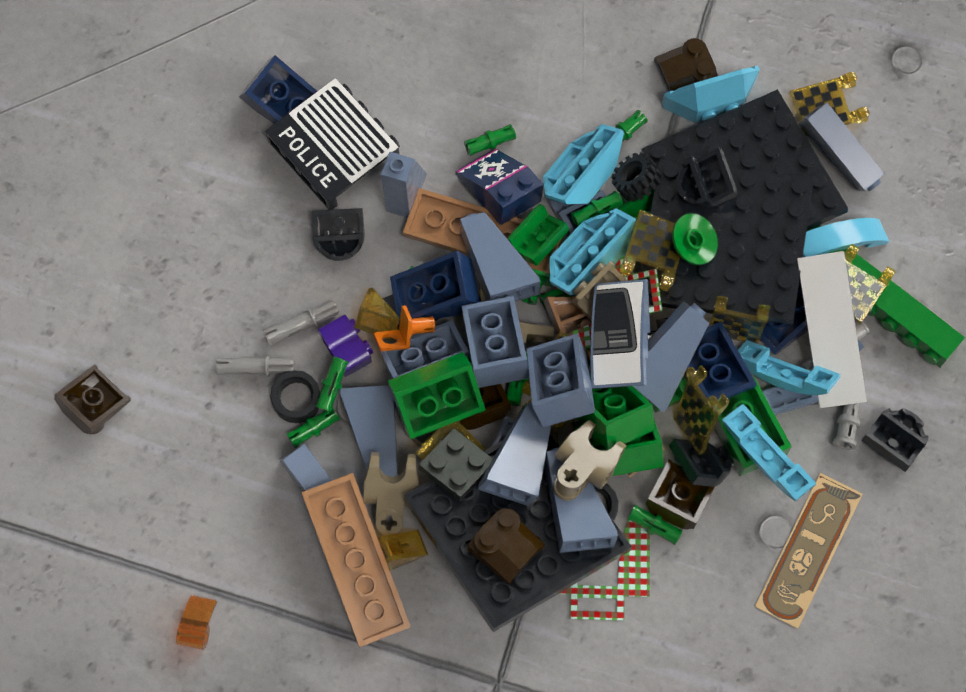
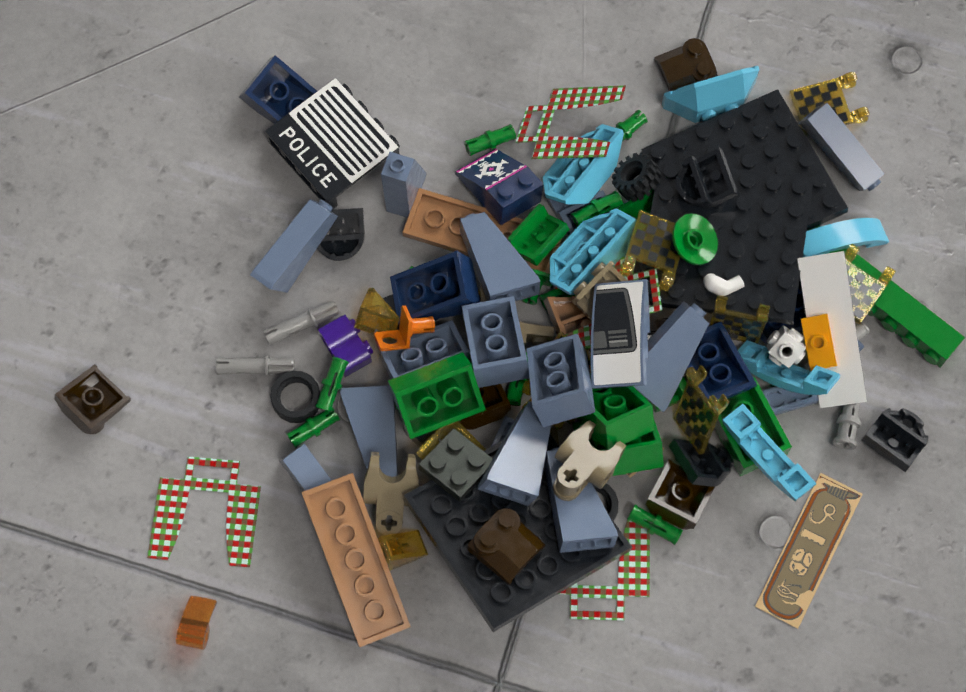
(172, 503): none -> piece
(295, 247): none -> sand blue slope
(568, 147): none -> piece
(720, 286): none -> white arm
(782, 339): none -> white brick
(819, 341): none -> light orange plate

